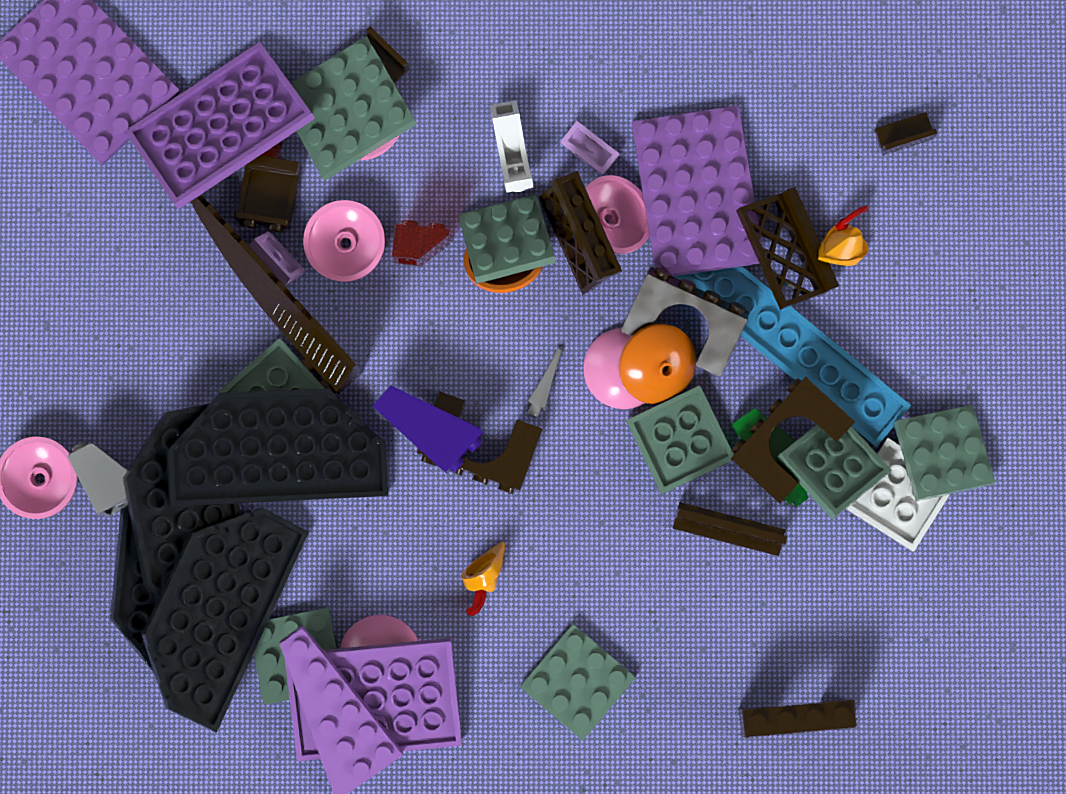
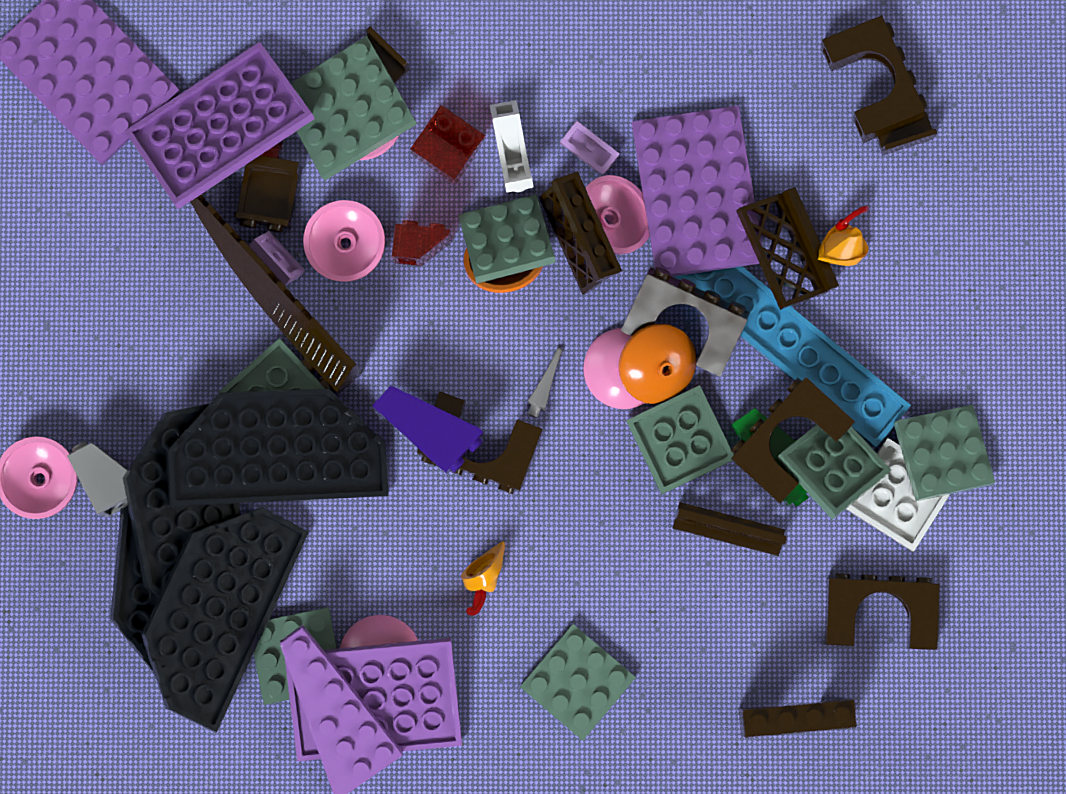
(447, 144): none -> clear red slope
(875, 42): none -> dark brown arch
(917, 597): none -> dark brown arch

